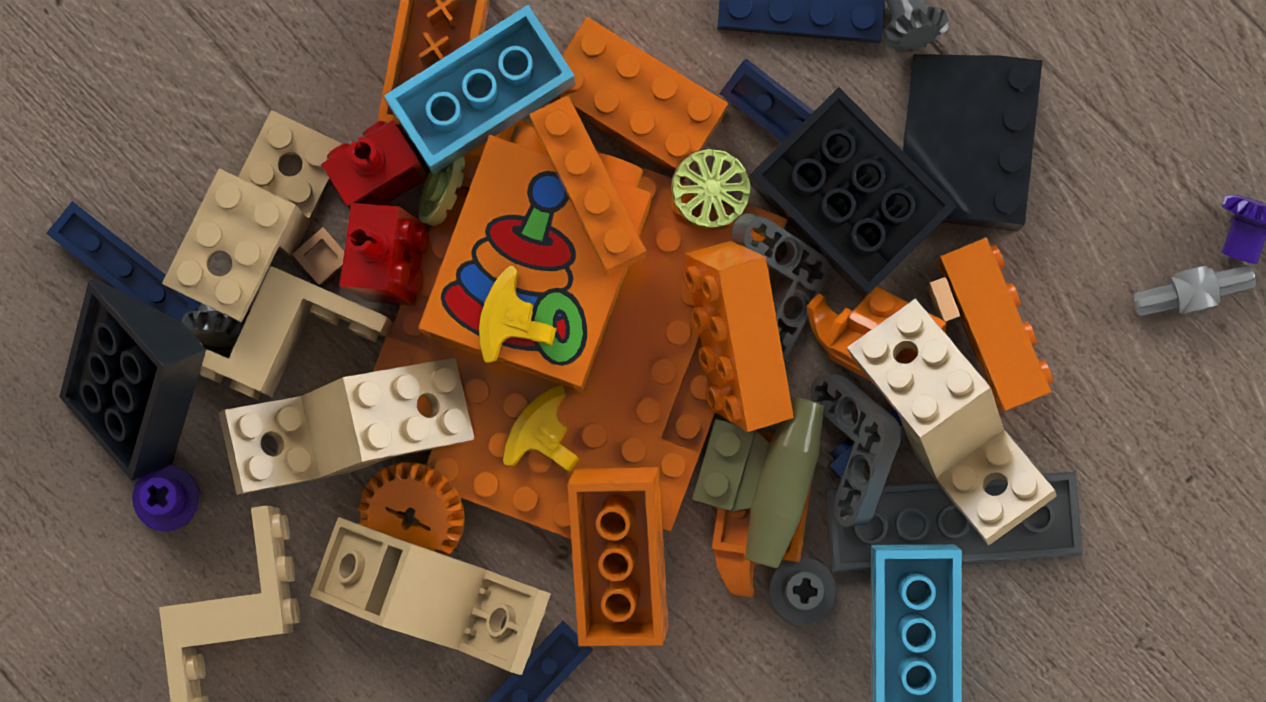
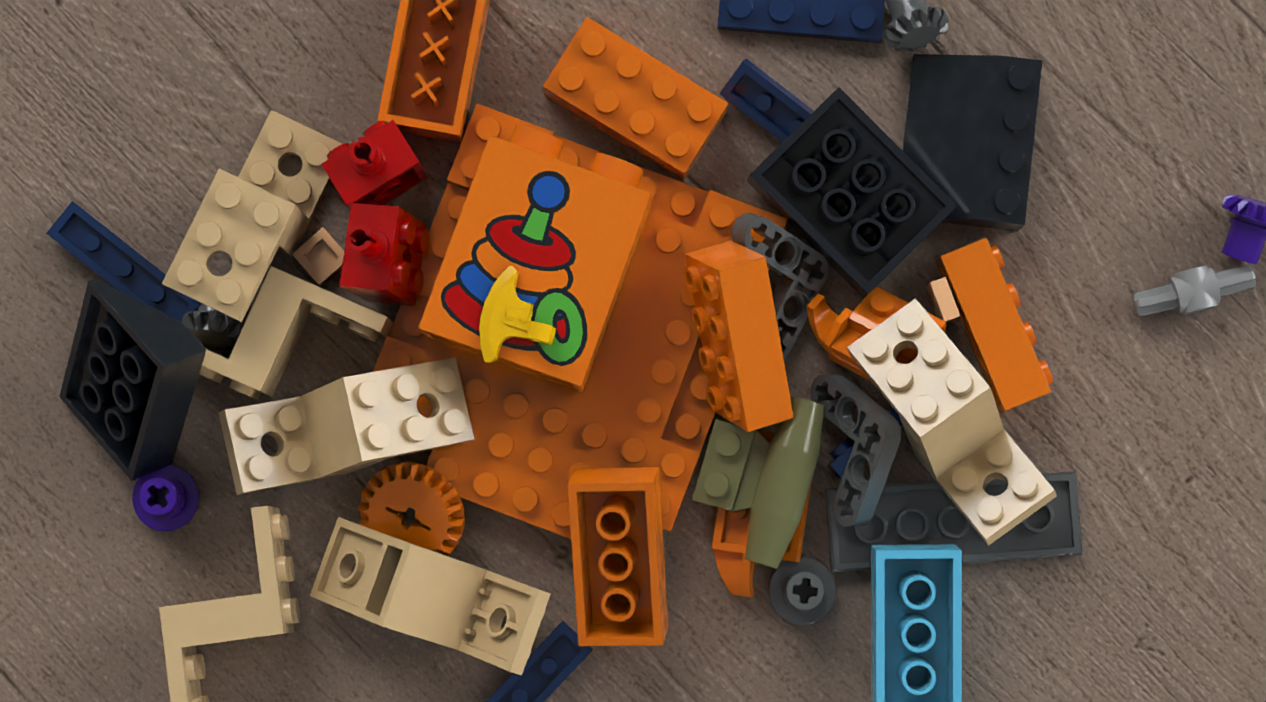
(439, 193): yellowish green wheel -> none
(480, 89): medium azure brick -> none
(541, 431): yellow piece -> none
(588, 185): orange brick -> none
(710, 188): yellowish green wheel -> none

